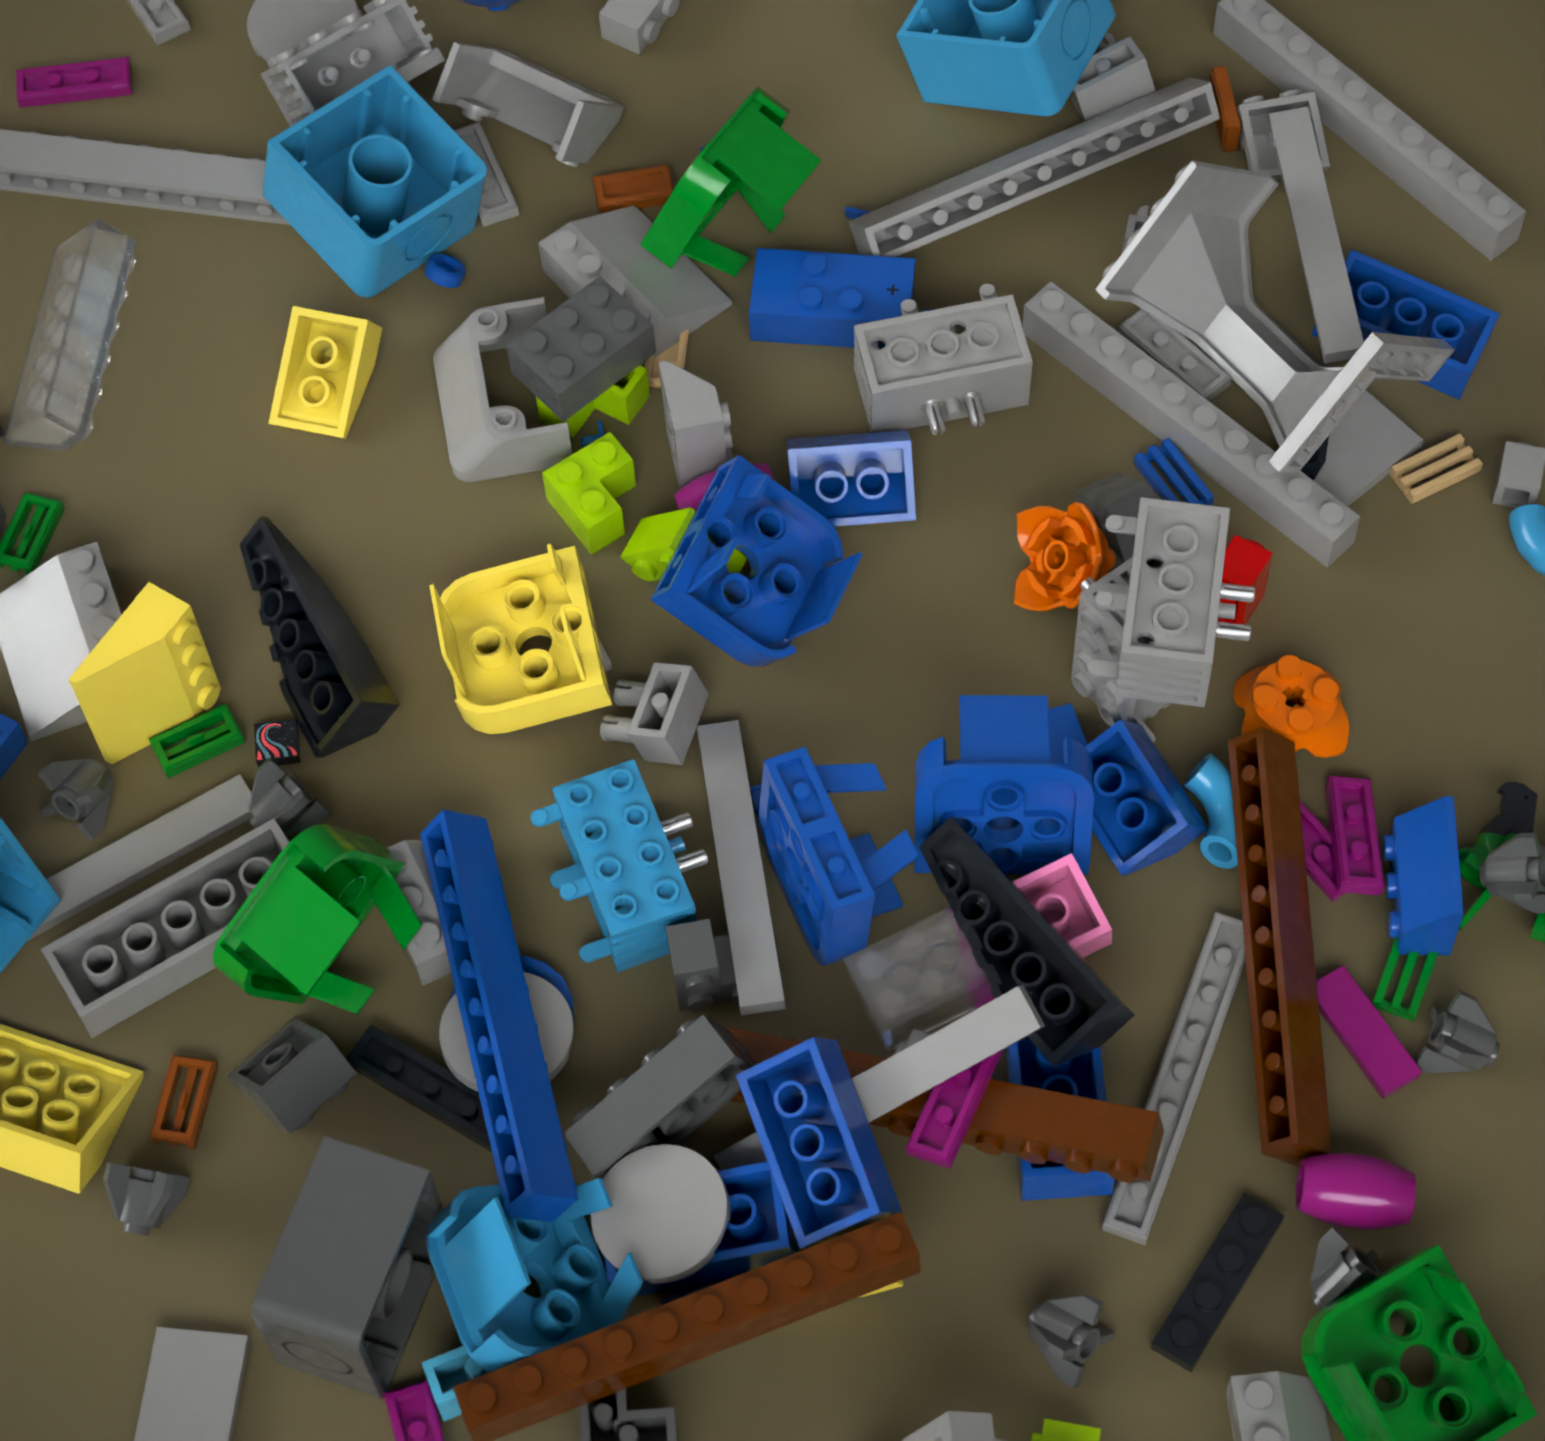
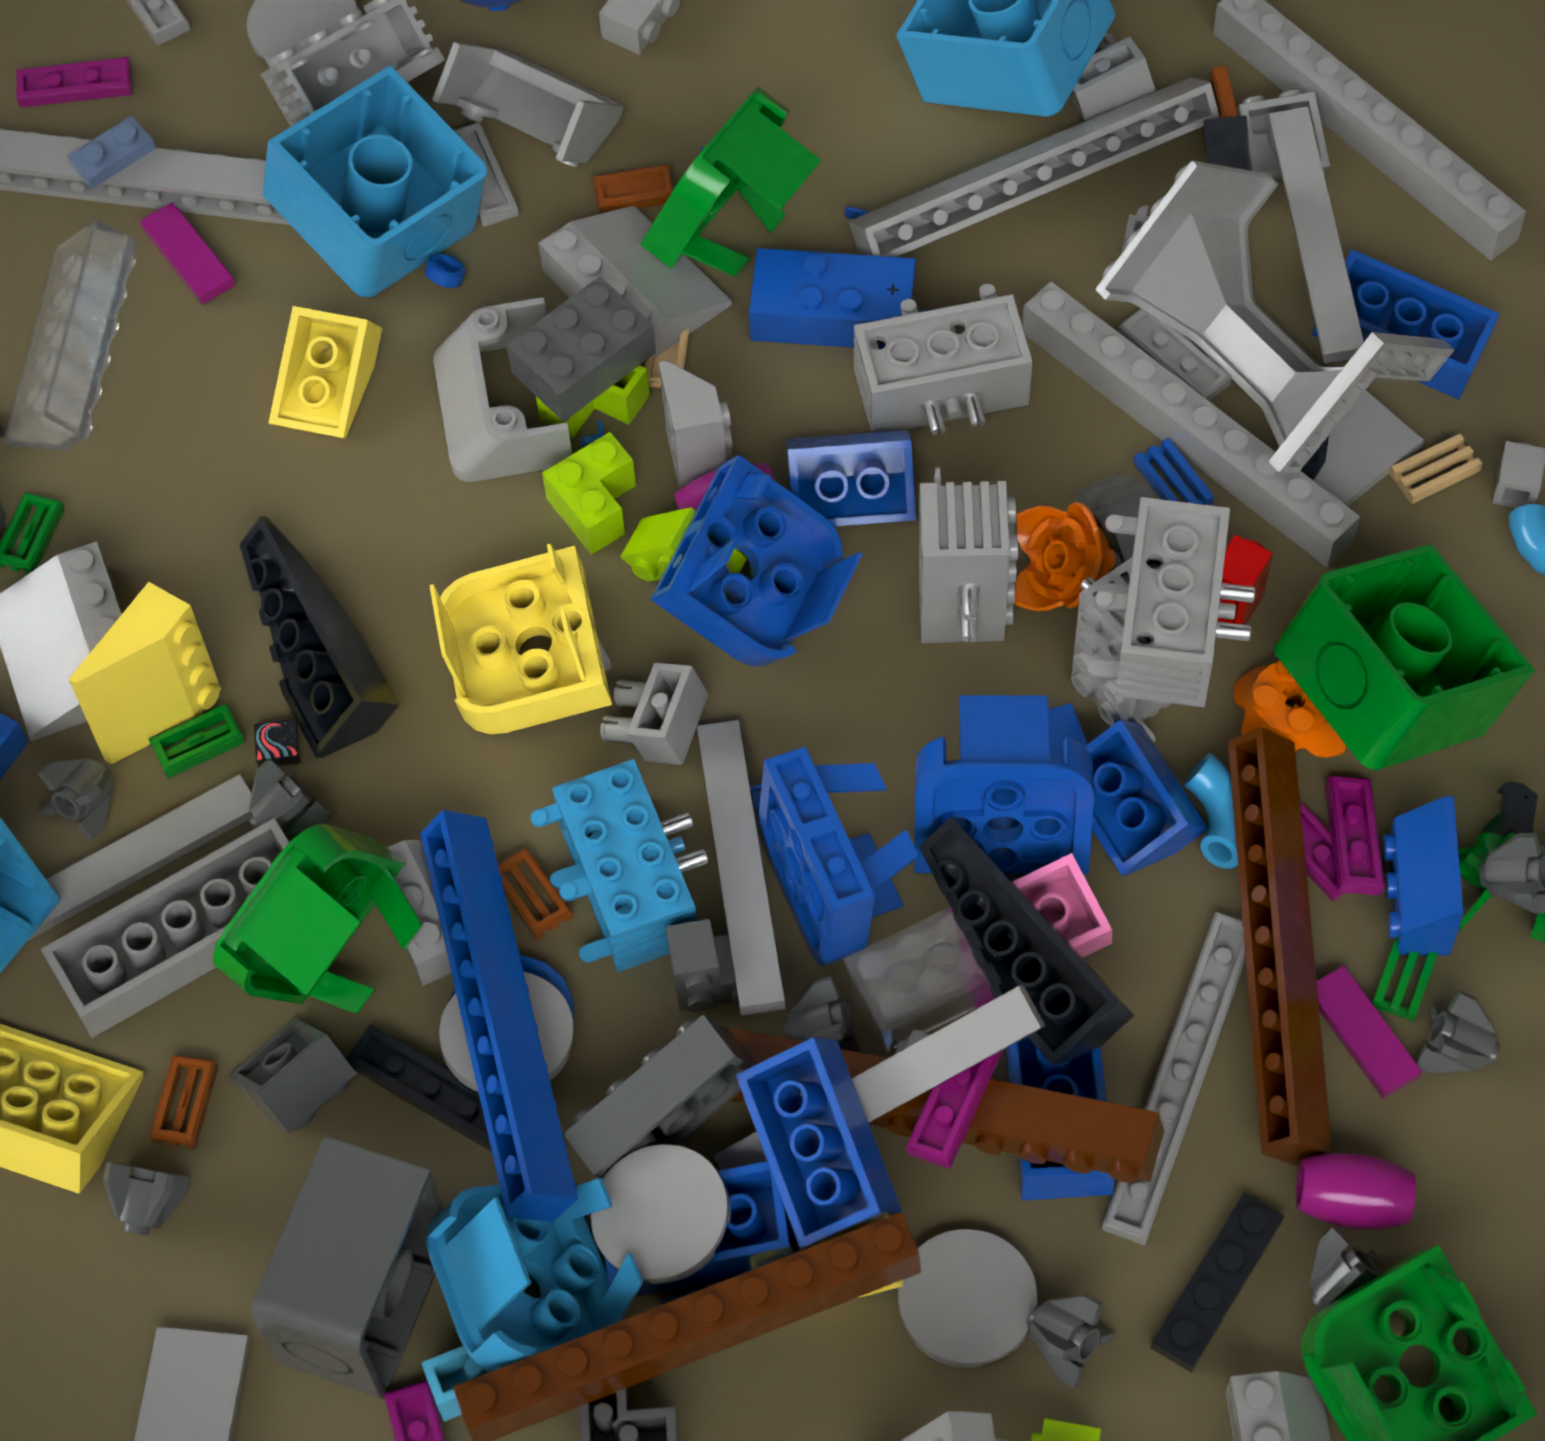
(111, 152): none -> sand blue plate
(187, 253): none -> magenta tile
(549, 920): none -> dark orange tile
(822, 1017): none -> dark grey brick
(966, 561): none -> light grey piece
(968, 1299): none -> light grey tile
(1227, 142): none -> black slope
(1401, 657): none -> green piece

